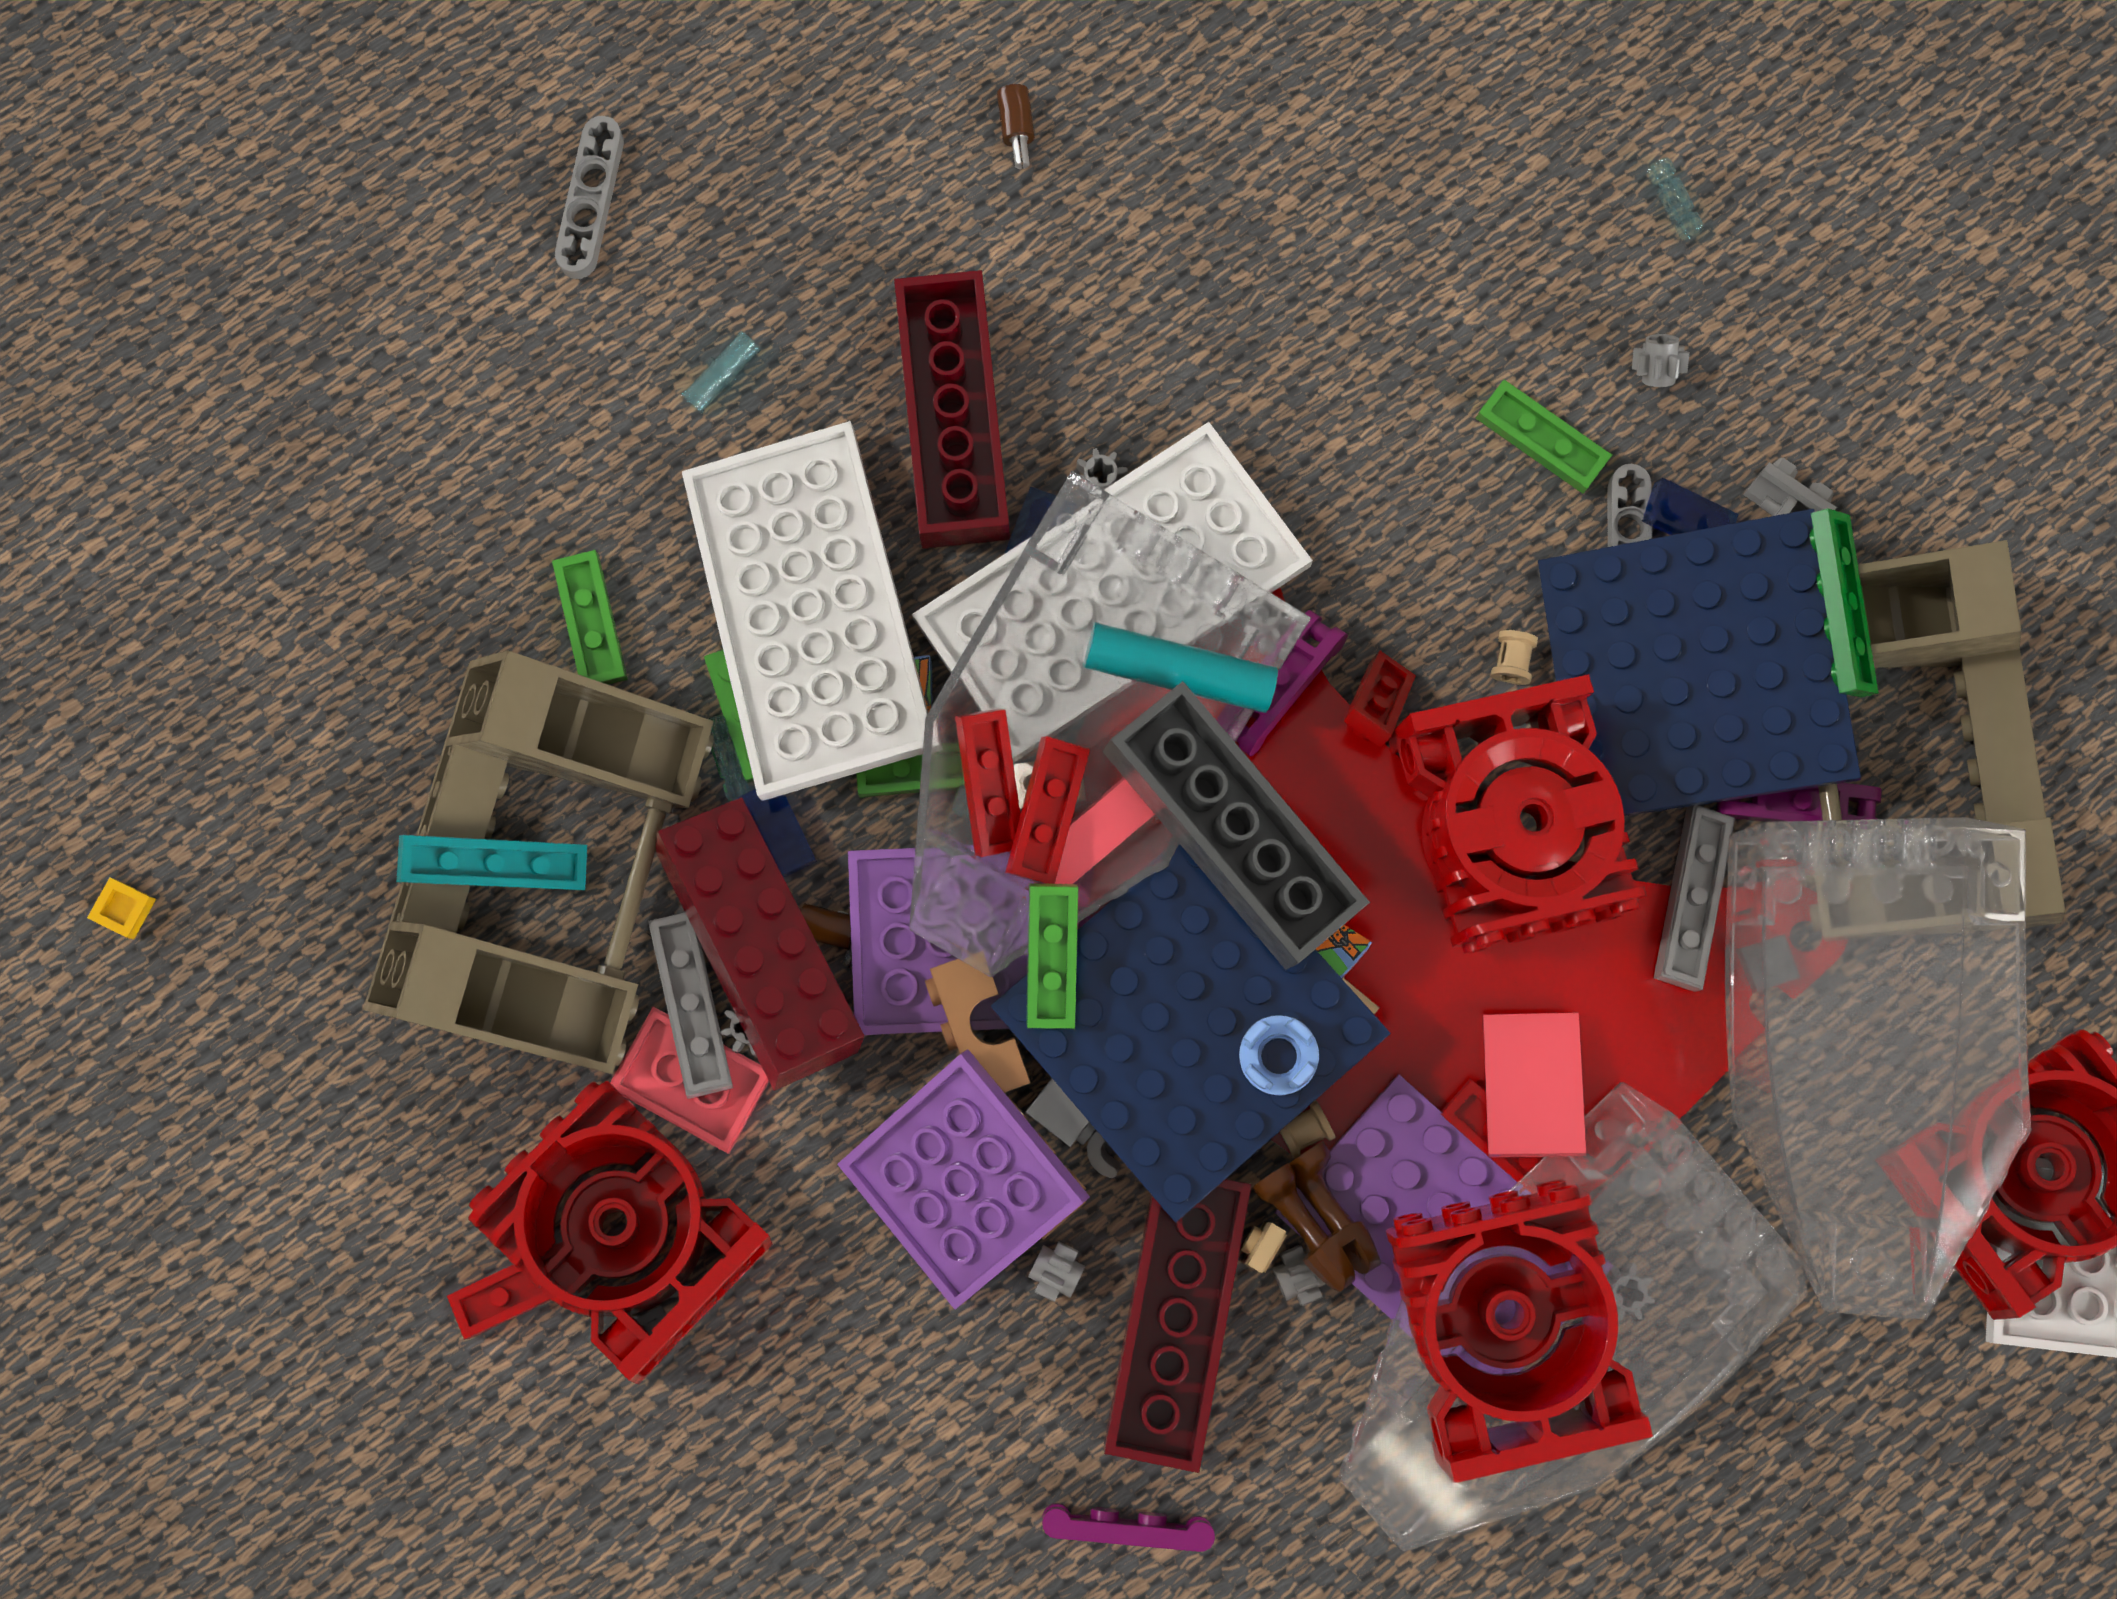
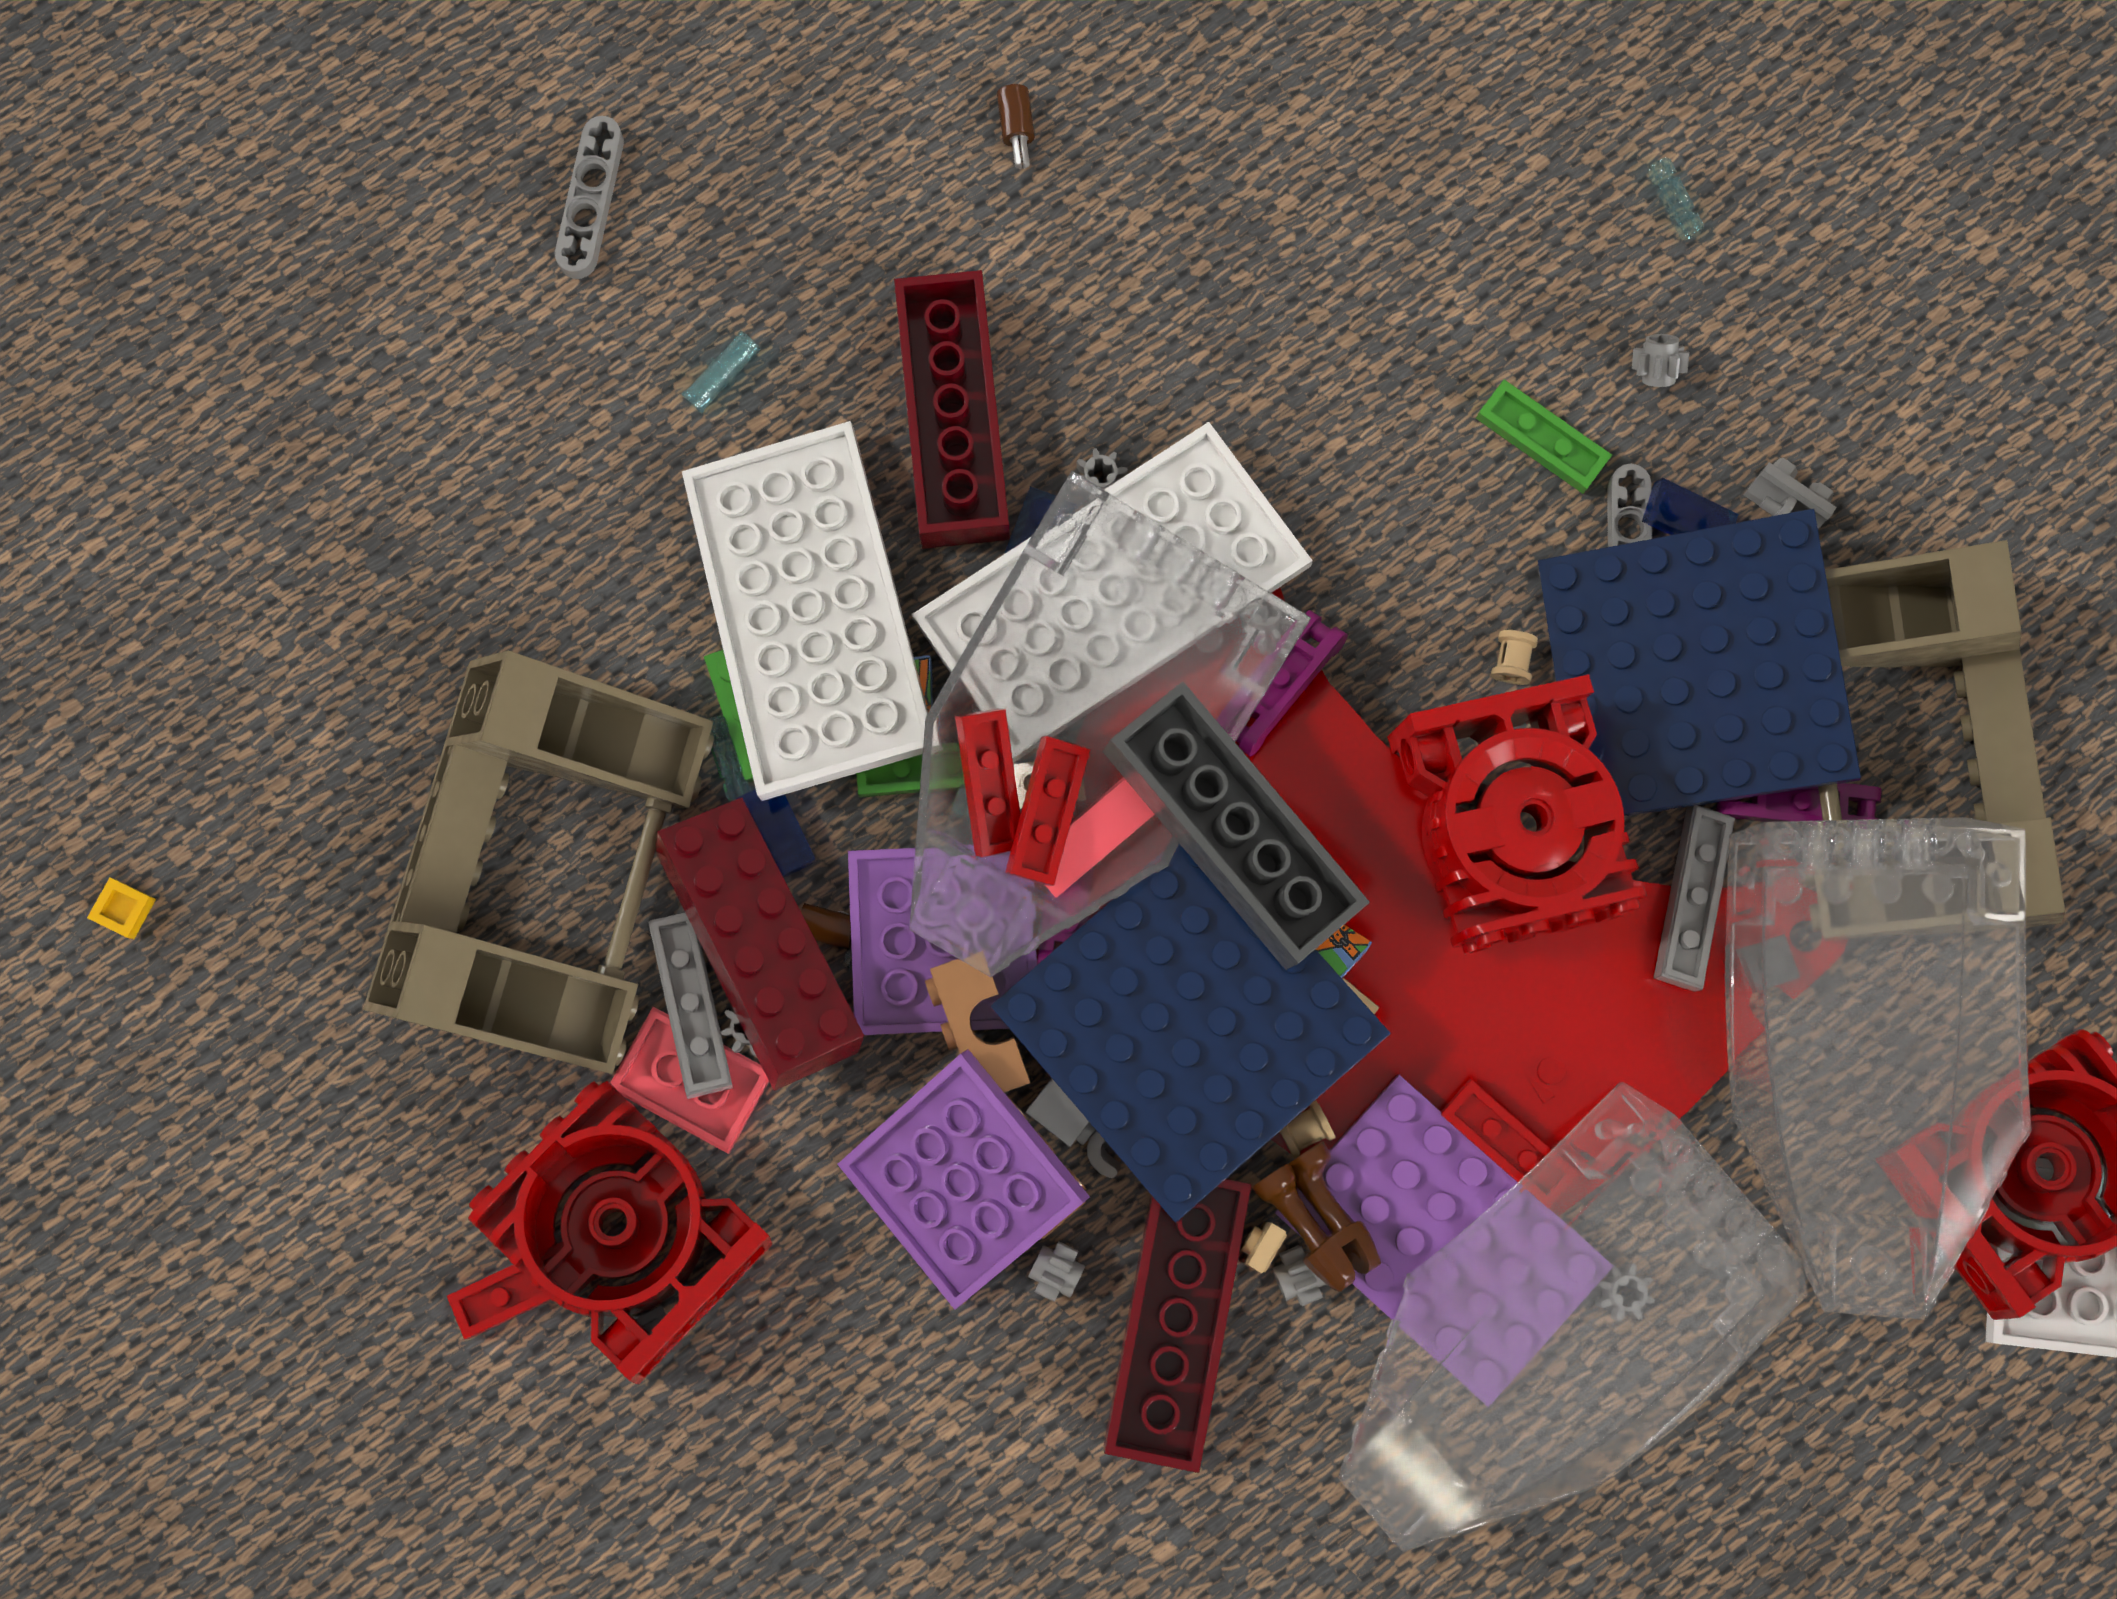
(491, 862): teal plate -> none
(589, 618): bright green plate -> none
(1052, 955): bright green plate -> none
(1148, 1531): magenta plate -> none
(1170, 663): teal brick -> none
(1279, 1028): light blue piece -> none
(1379, 699): red plate -> none
(1534, 1085): coral tile -> none
(1539, 1399): red brick -> none
(1844, 603): green plate -> none

